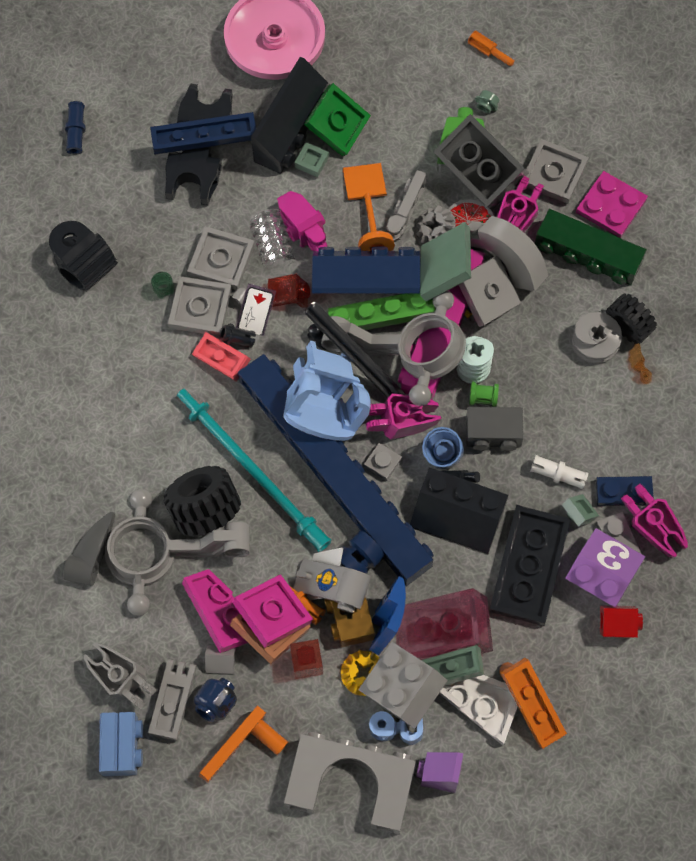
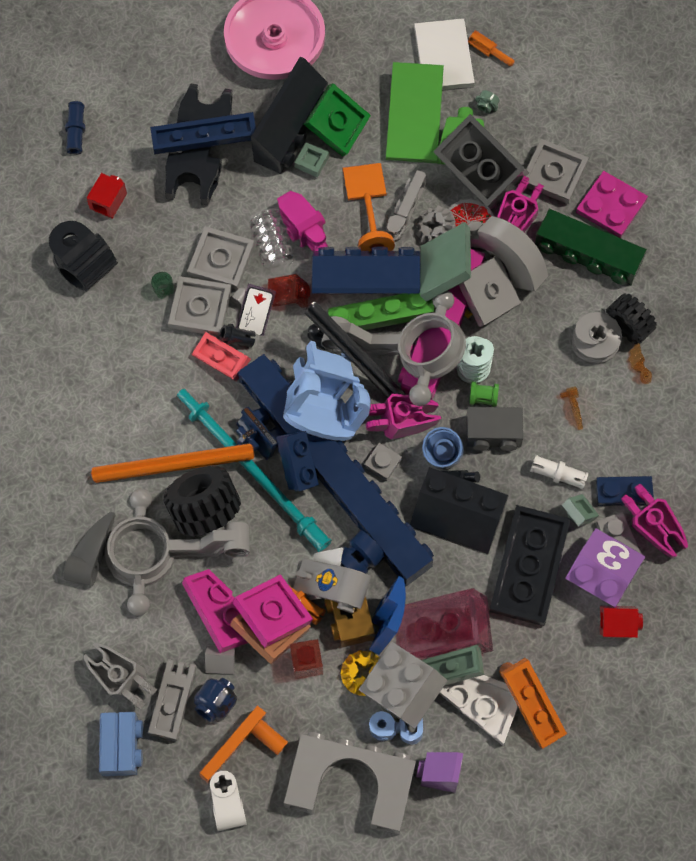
(107, 195): none -> red brick
(172, 463): none -> orange axle
(228, 805): none -> white piece
(254, 432): none -> dark blue hips
(297, 461): none -> dark blue bracket
(414, 112): none -> bright green tile
(446, 45): none -> white tile
(572, 393): none -> clear orange piece

